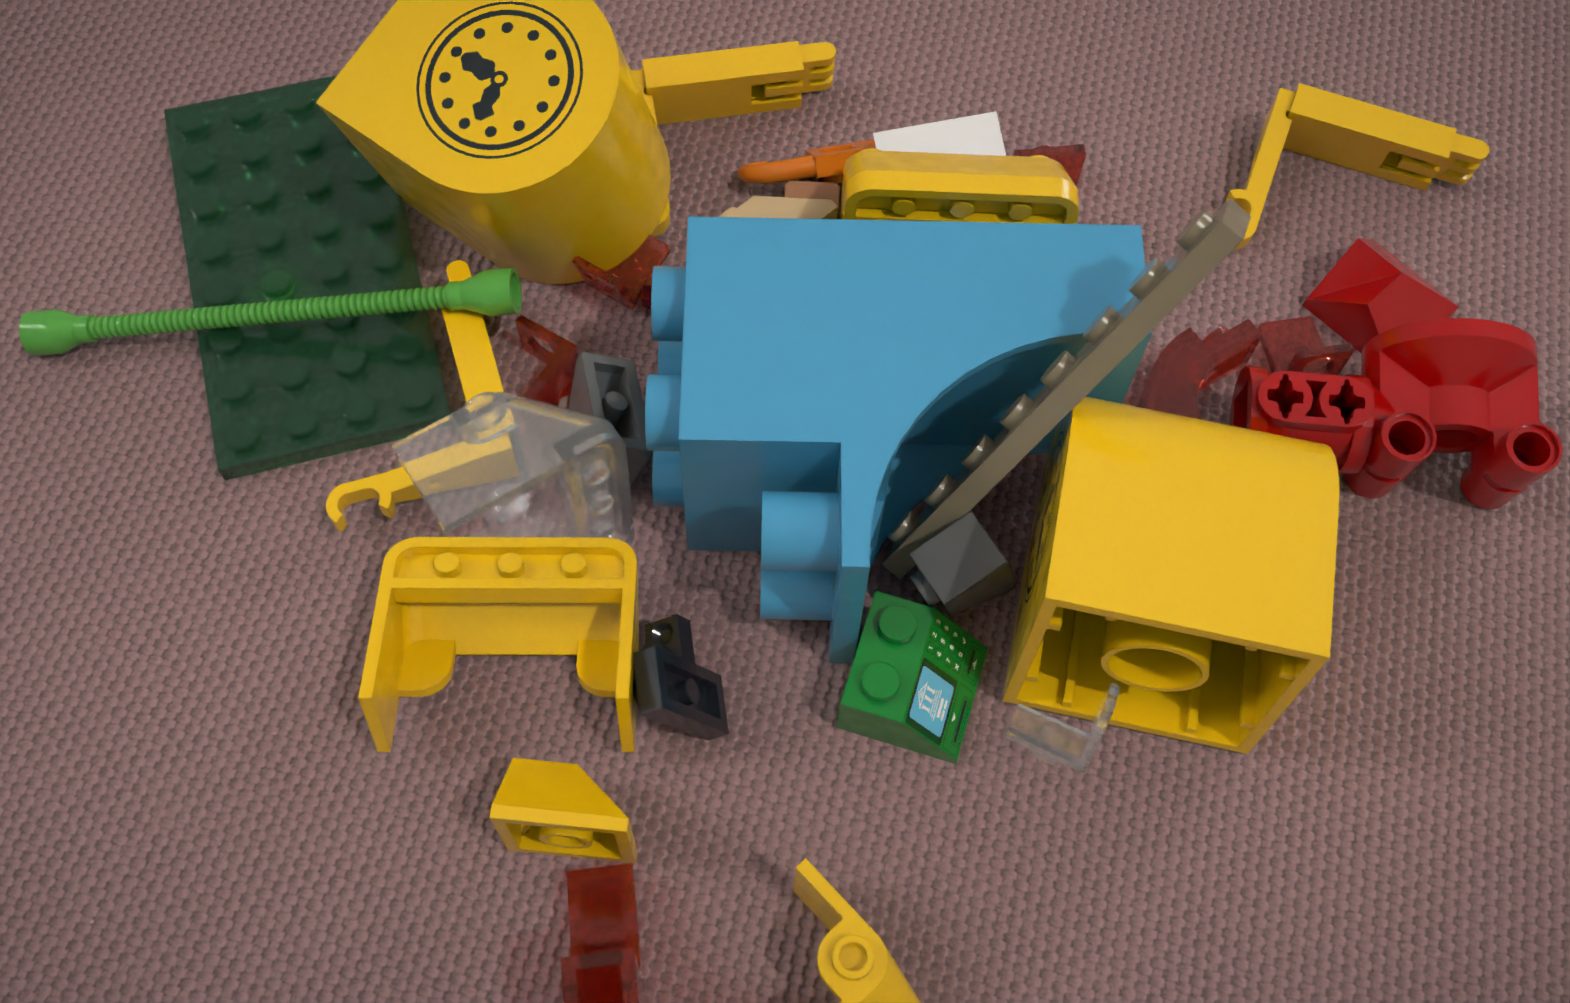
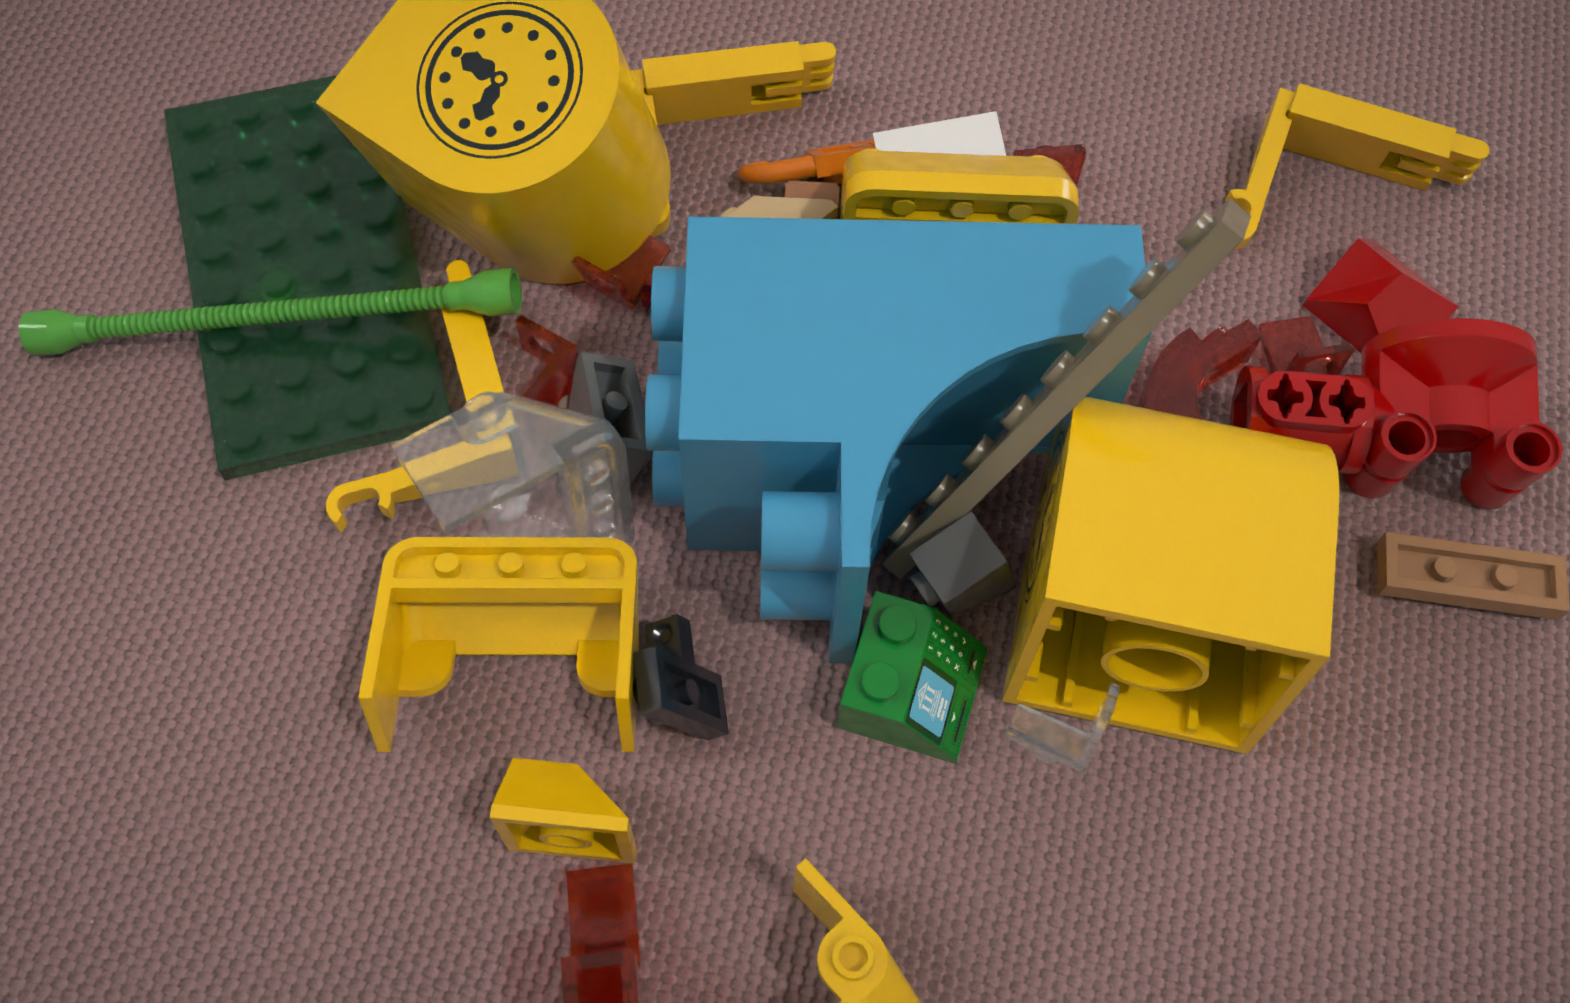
(1473, 575): none -> medium nougat plate

